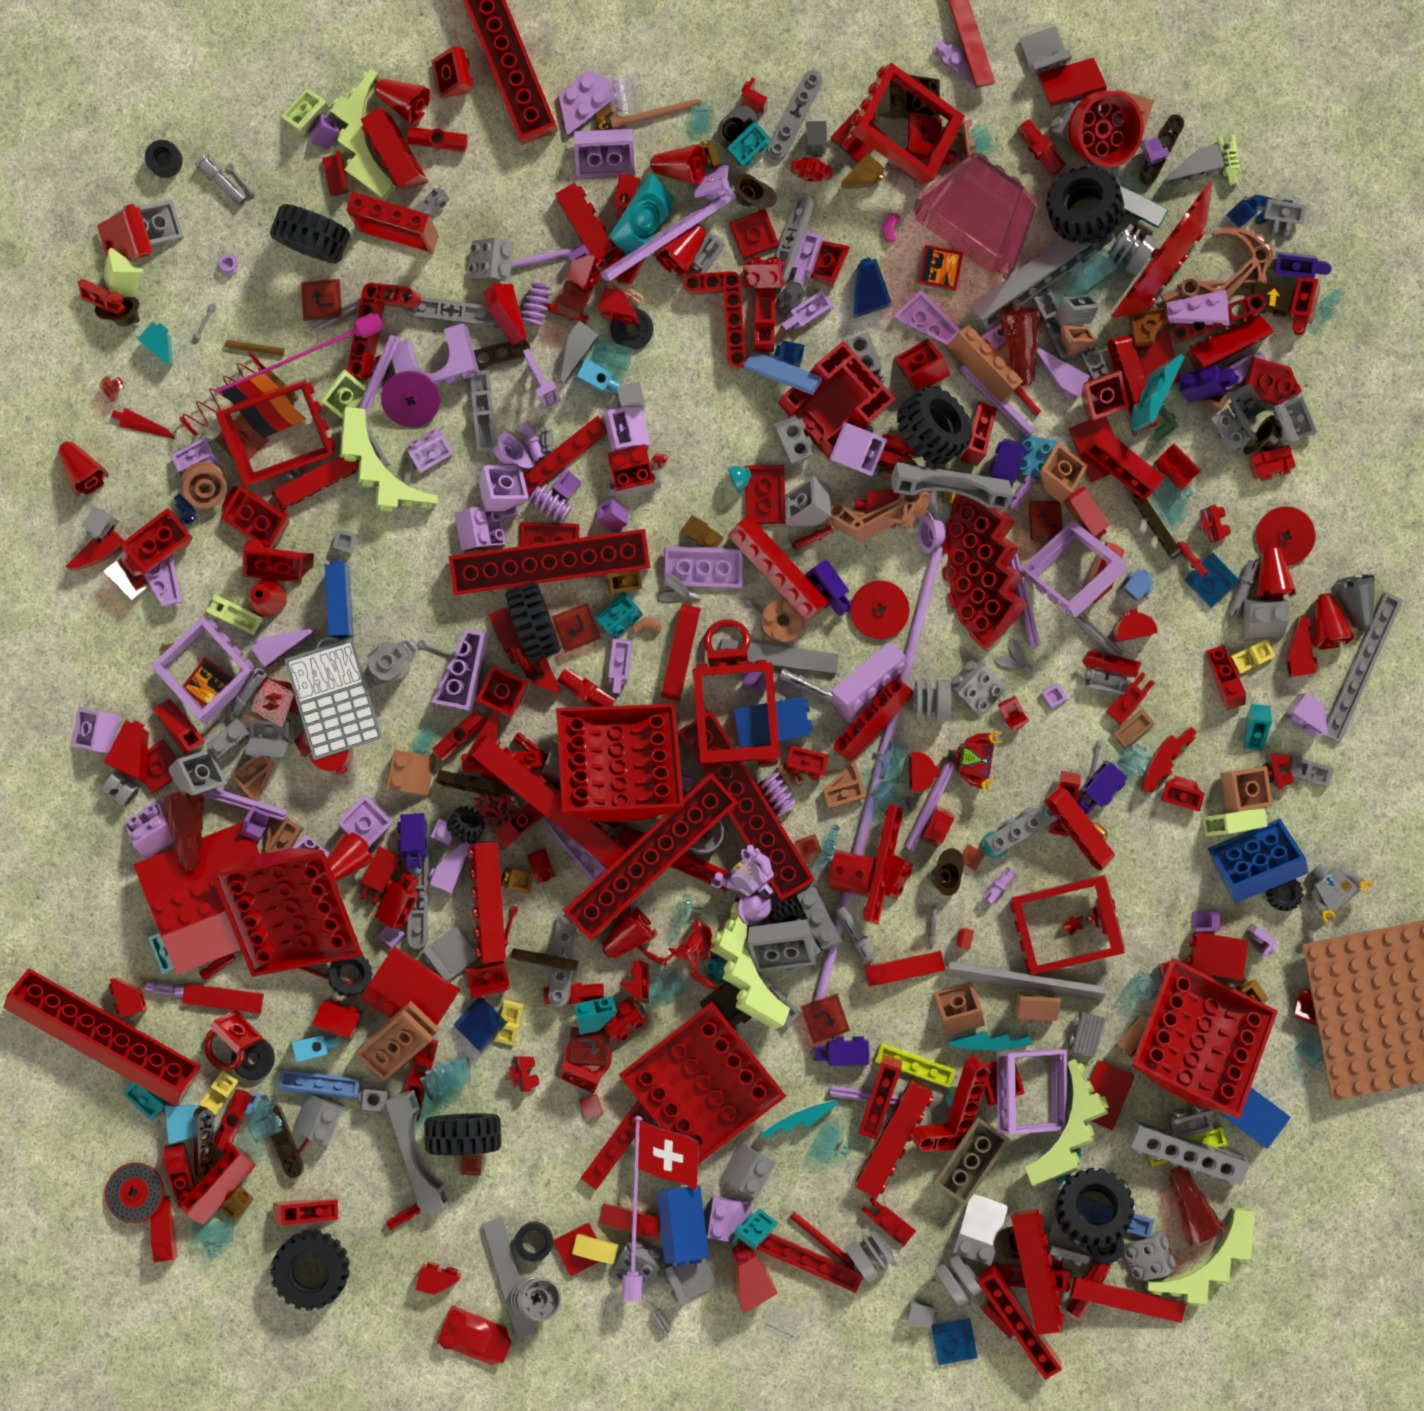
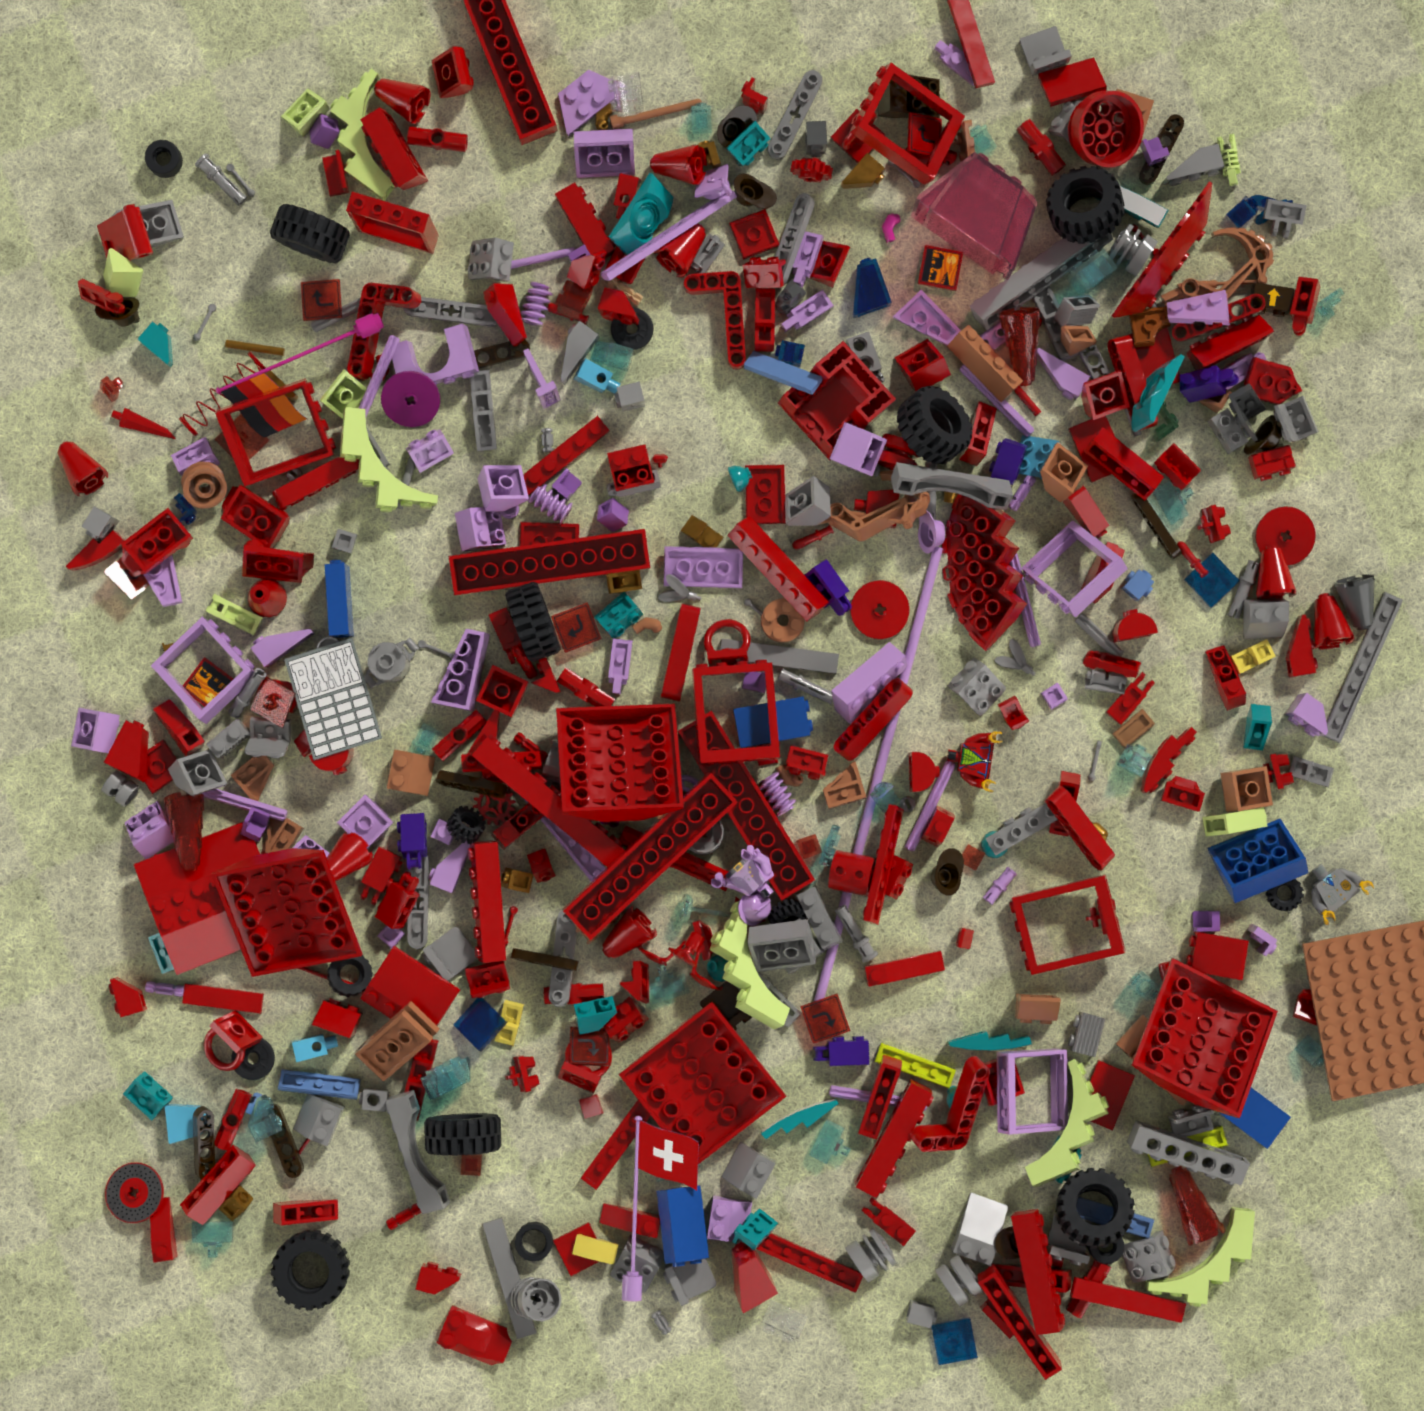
(101, 1036): red brick -> none
(178, 1170): red slope -> none
(216, 966): red axle -> none
(219, 1092): light yellow slope -> none
(228, 264): lavender plate -> none
(436, 200): light grey hinge -> none
(512, 451): lavender piece -> none
(531, 441): lavender pin -> none
(626, 428): lavender slope -> none
(790, 440): light grey brick -> none
(822, 1239): red bar -> none
(891, 761): clear light blue hinge -> none
(932, 700): light grey wheel -> none
(932, 937): light grey piece -> none
(959, 1008): nougat slope -> none
(971, 1161): dark tan slope -> none
(1026, 981): light grey tile -> none
(1045, 519): clear red piece -> none
(1073, 924): red plant -> none
(1101, 786): dark purple brick -> none
(1253, 990): pearl gold bracket -> none
(1299, 265): dark purple brick -> none

